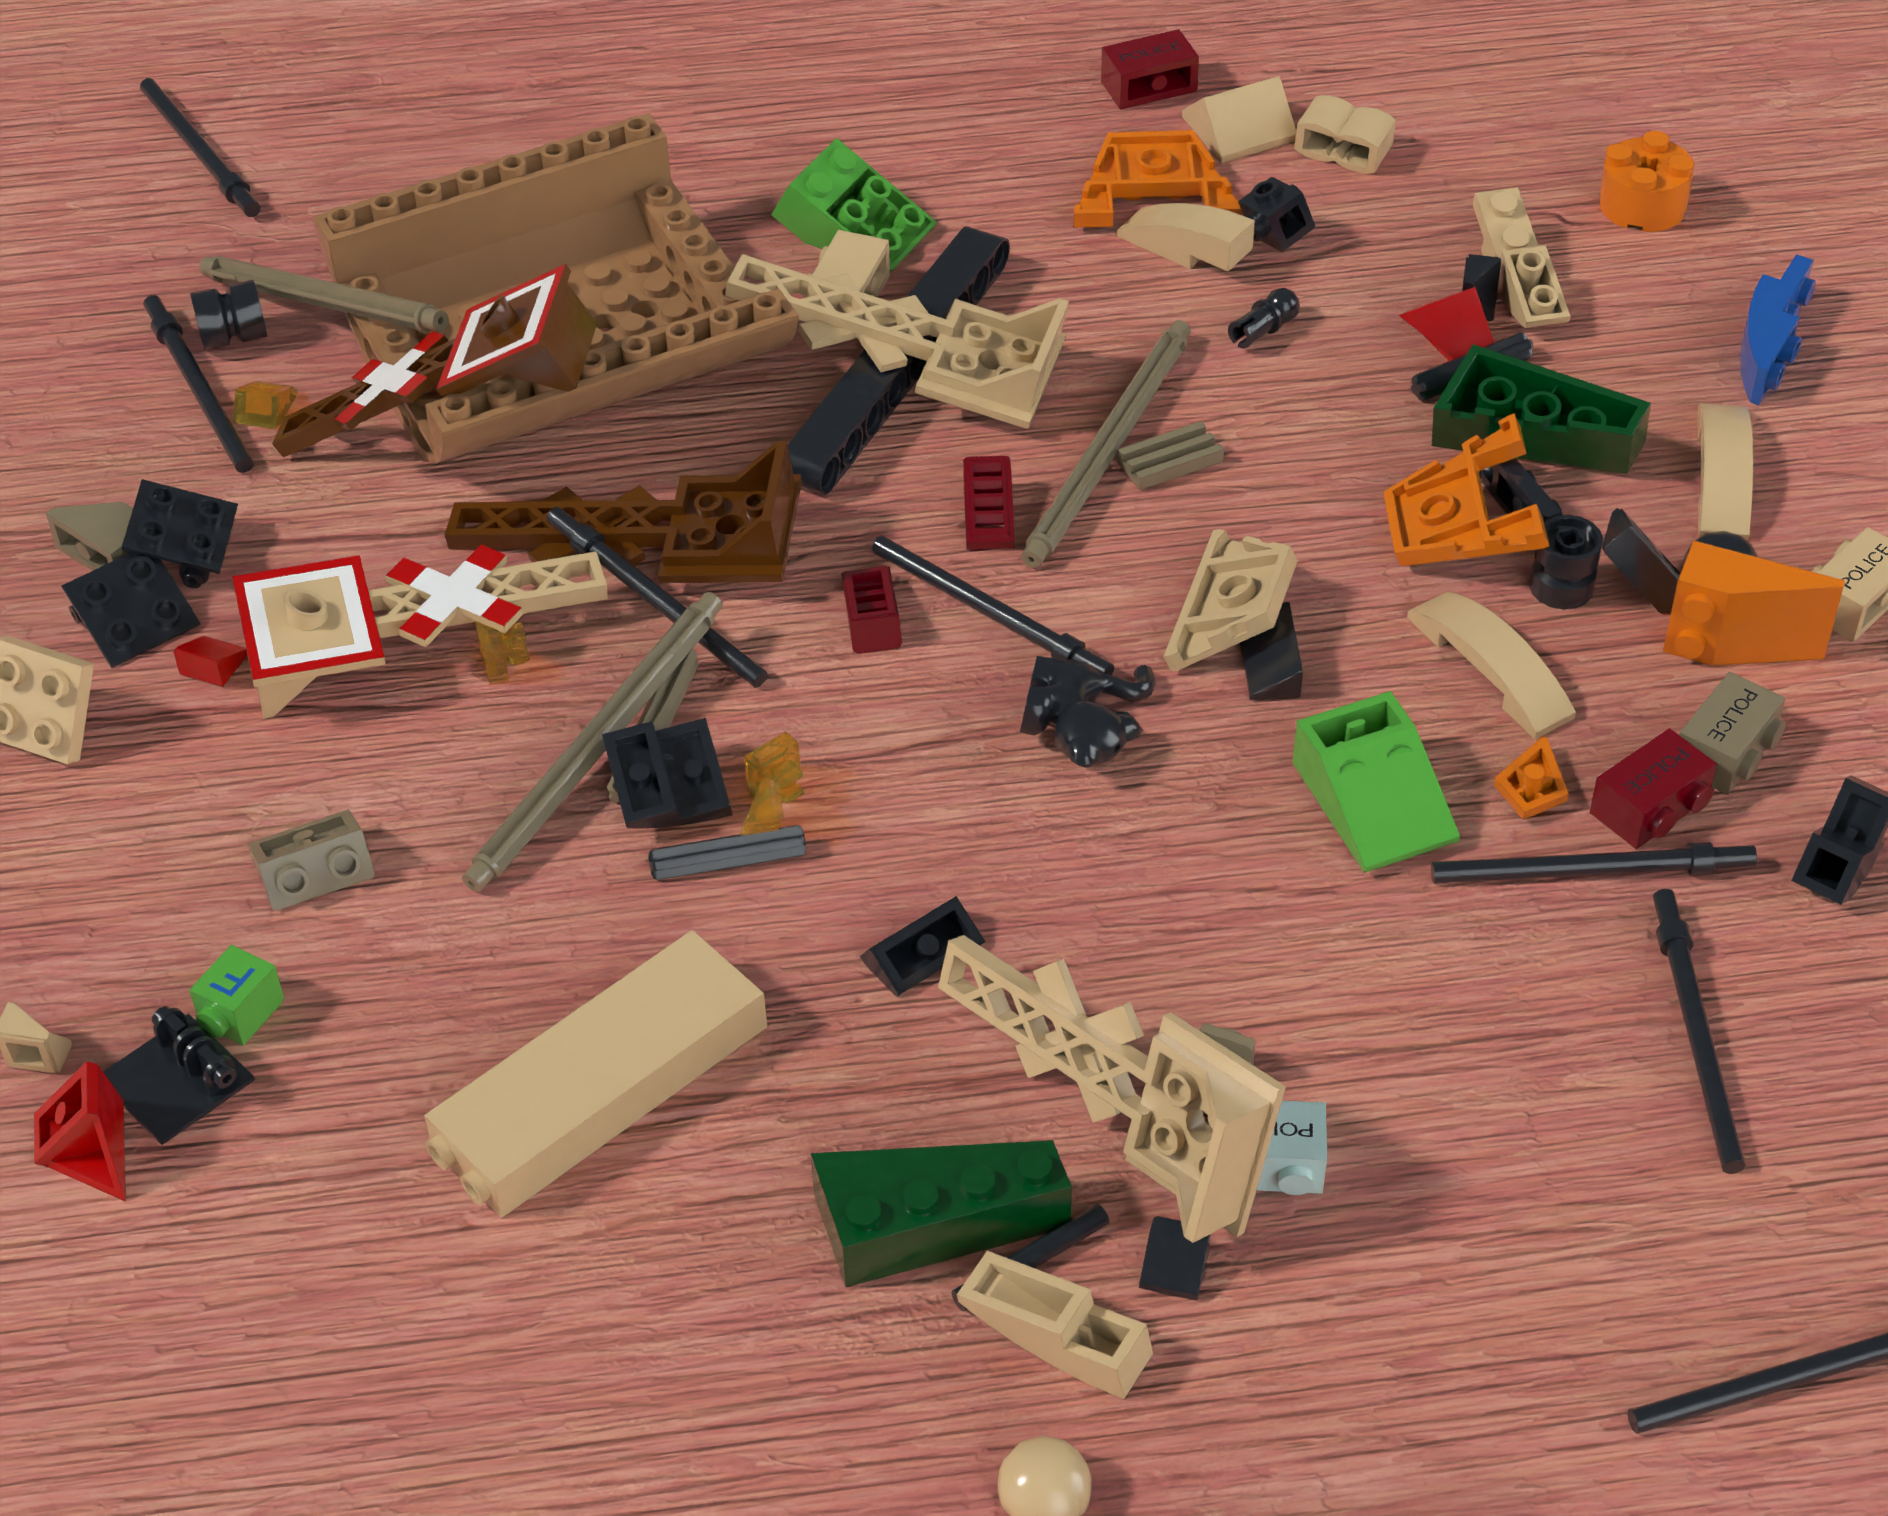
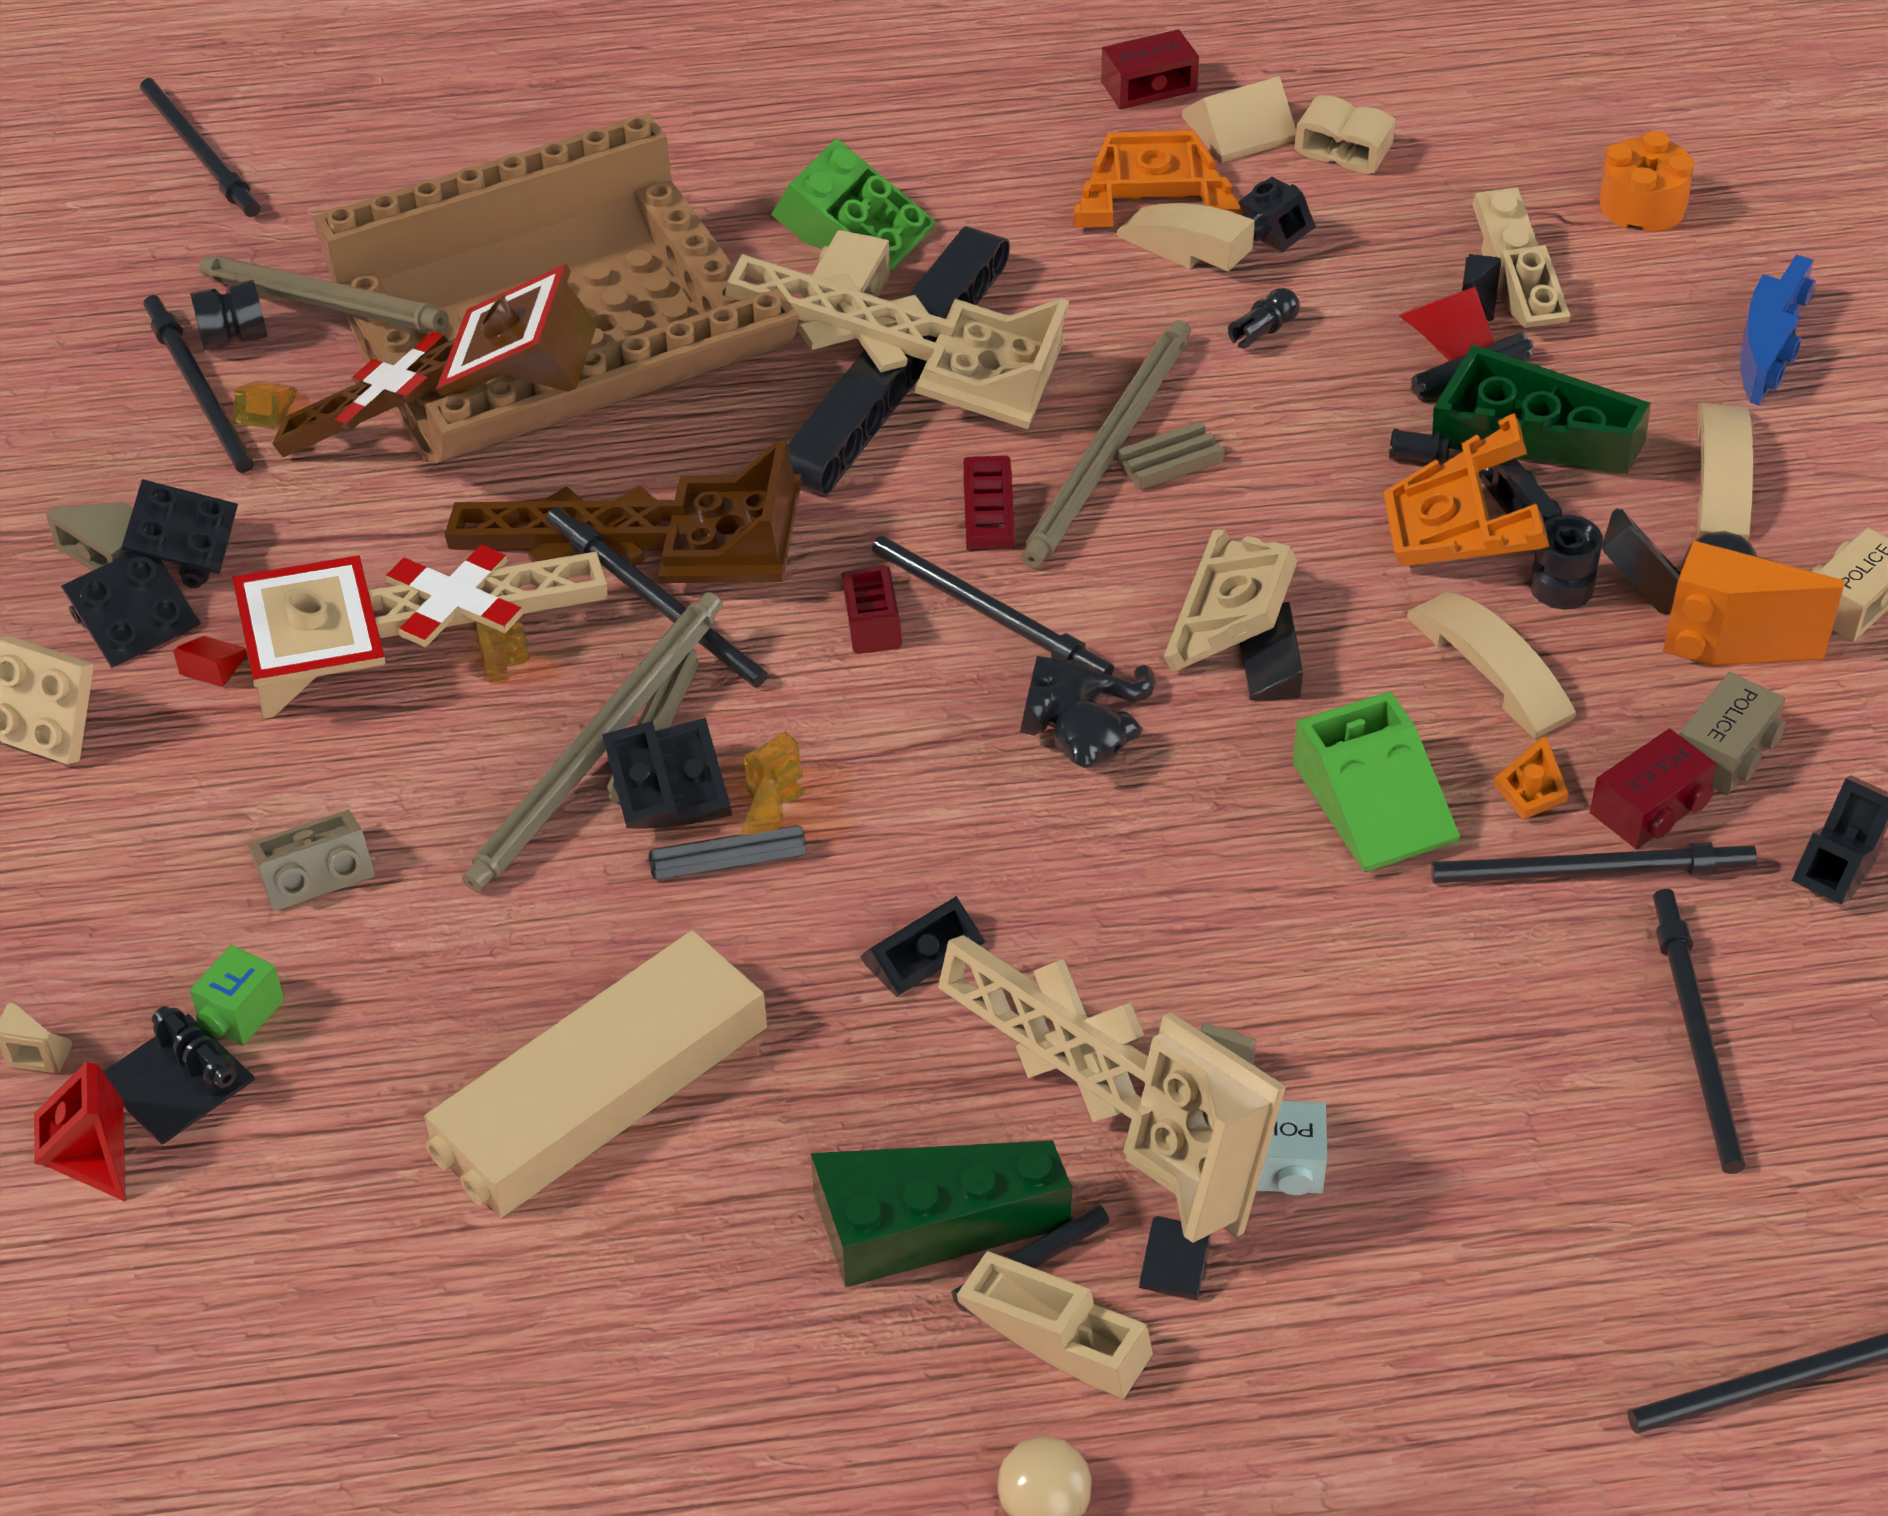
(1419, 446): none -> black pin

